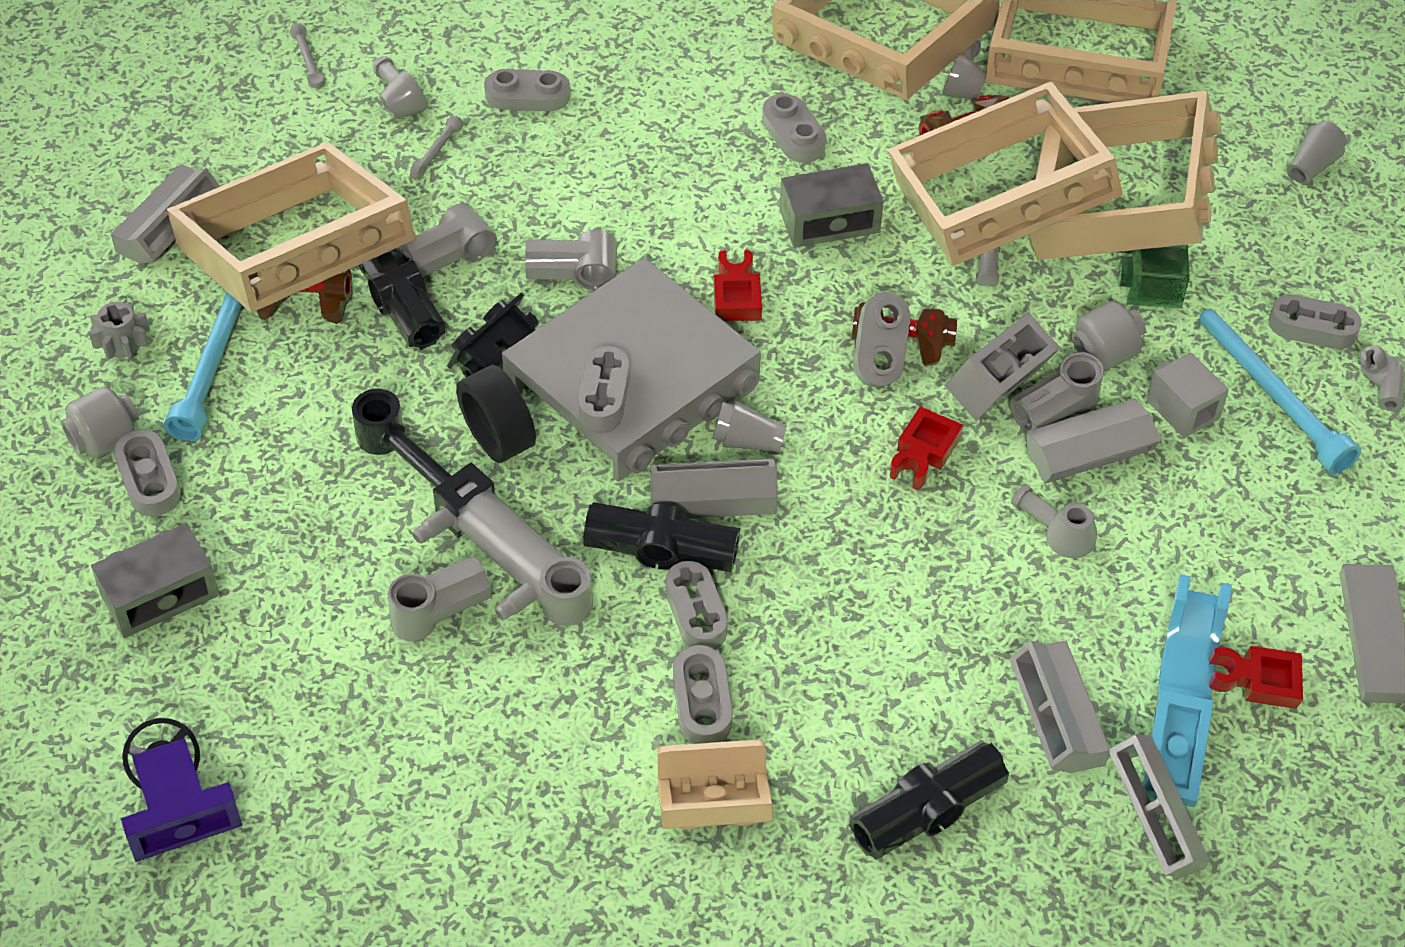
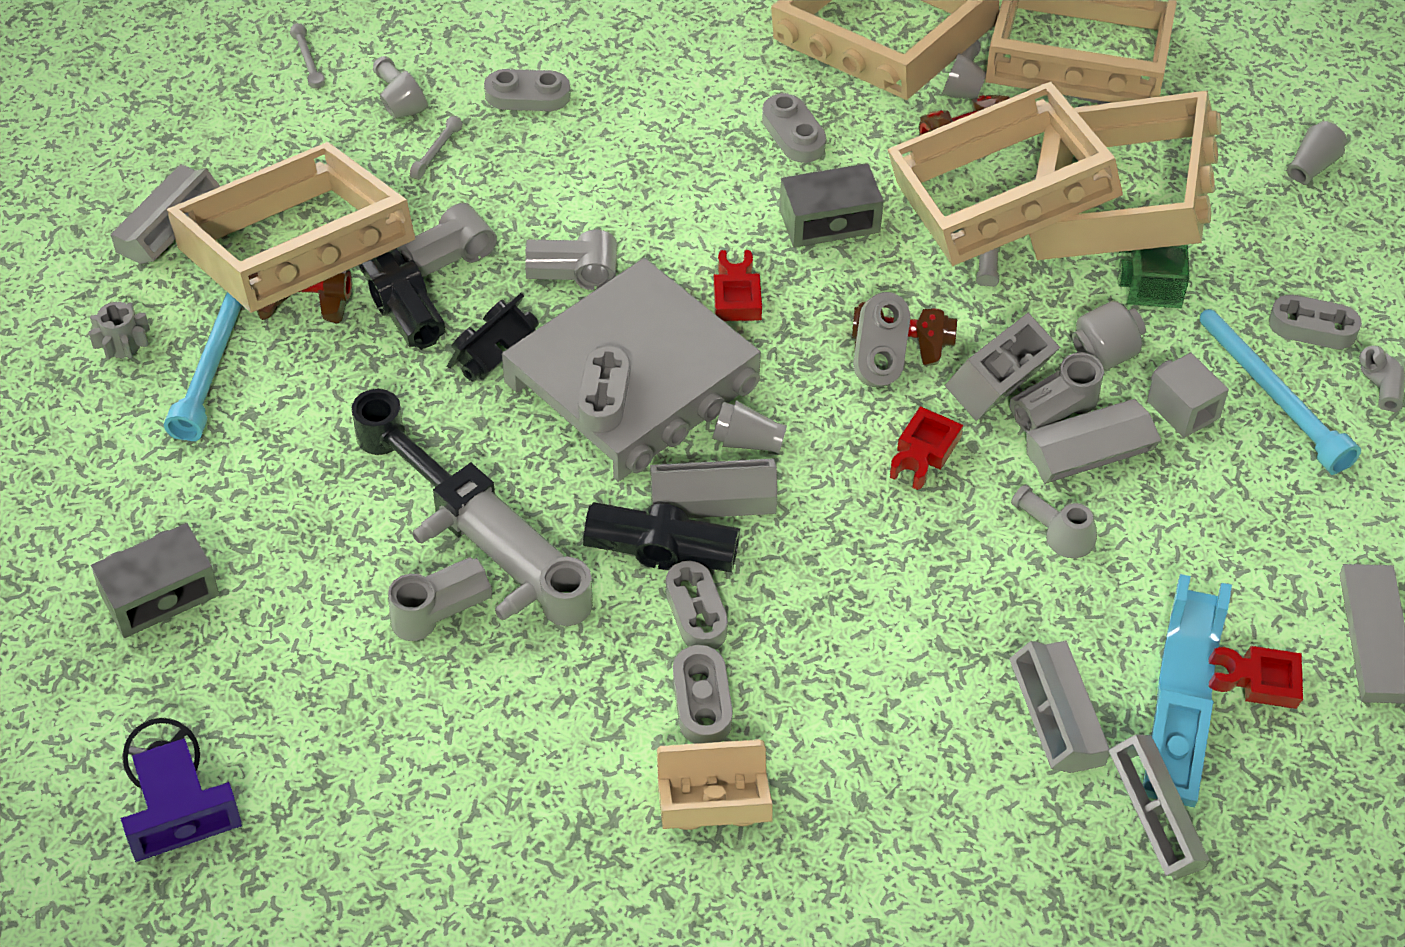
(98, 421): light grey head -> none
(148, 474): light grey plate -> none
(496, 413): black tyre -> none
(928, 799): black piece -> none

